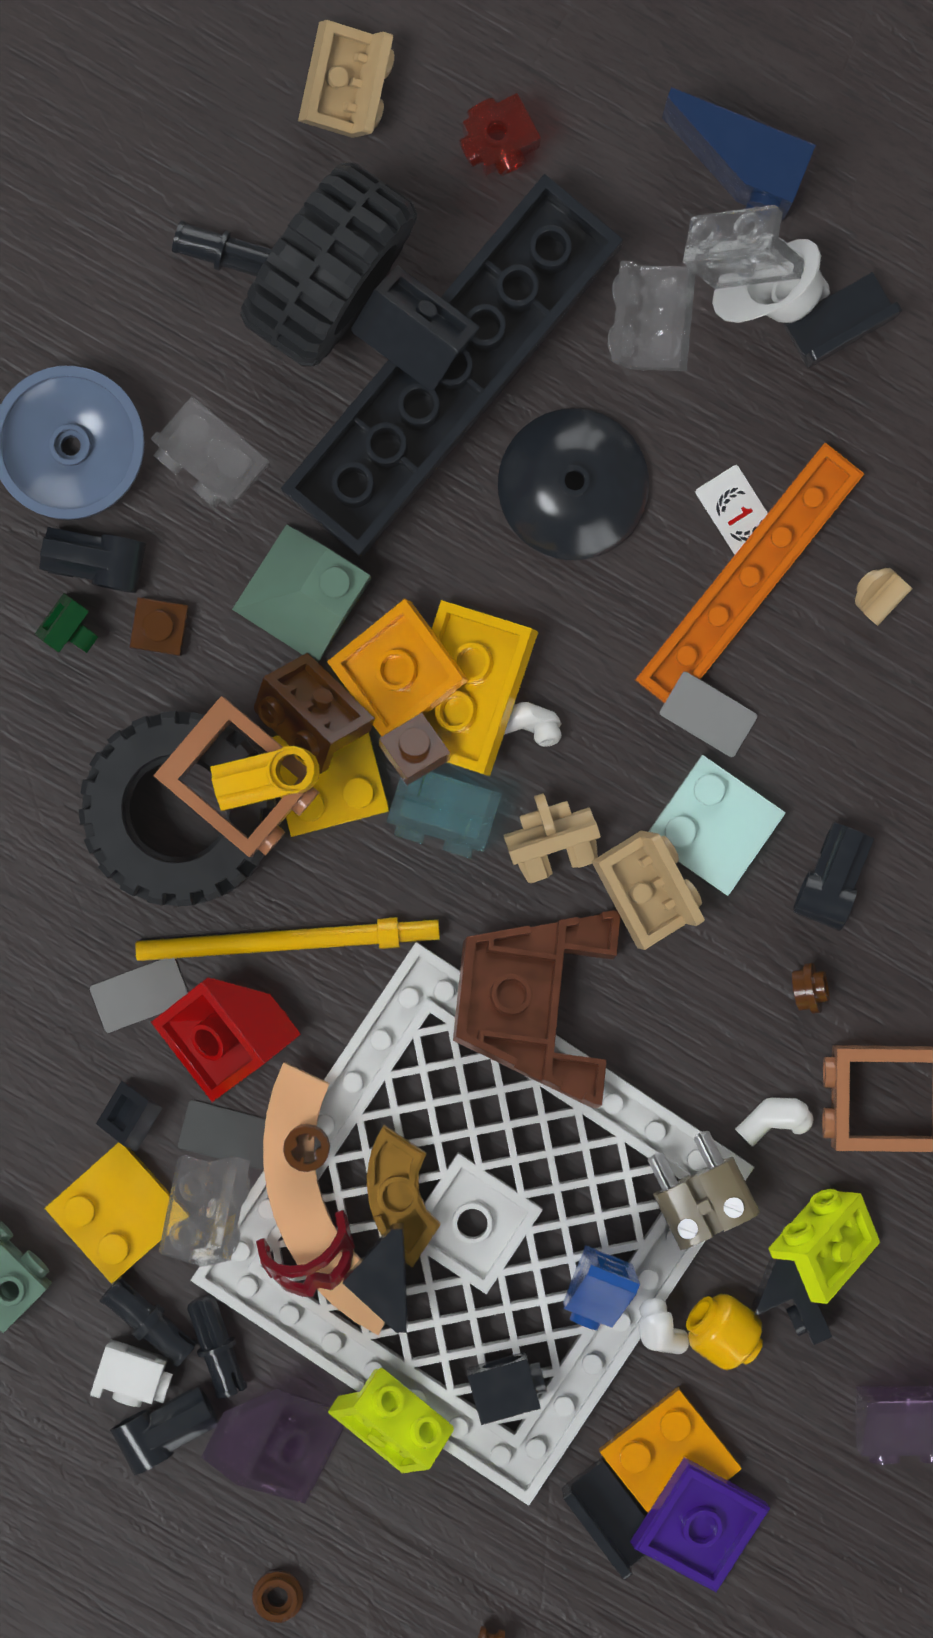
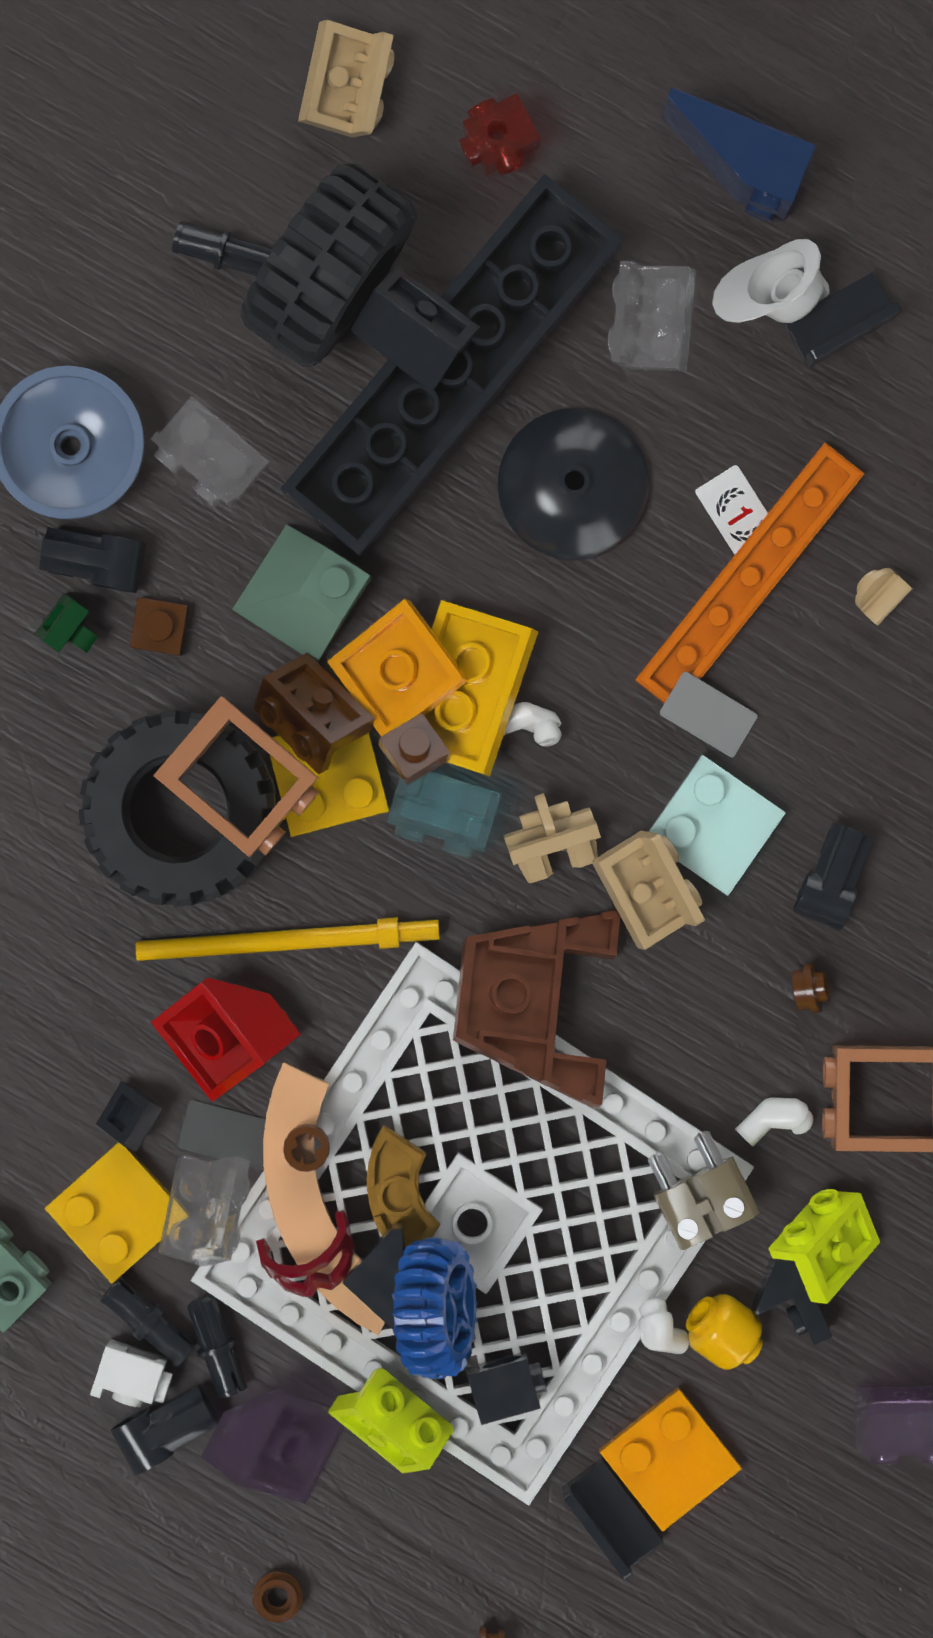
(138, 994): light grey sticker -> none
(259, 778): yellow piece -> none
(434, 1308): none -> blue gear
(600, 1289): blue slope -> none
(699, 1524): dark purple tile -> none
(740, 248): clear bracket -> none

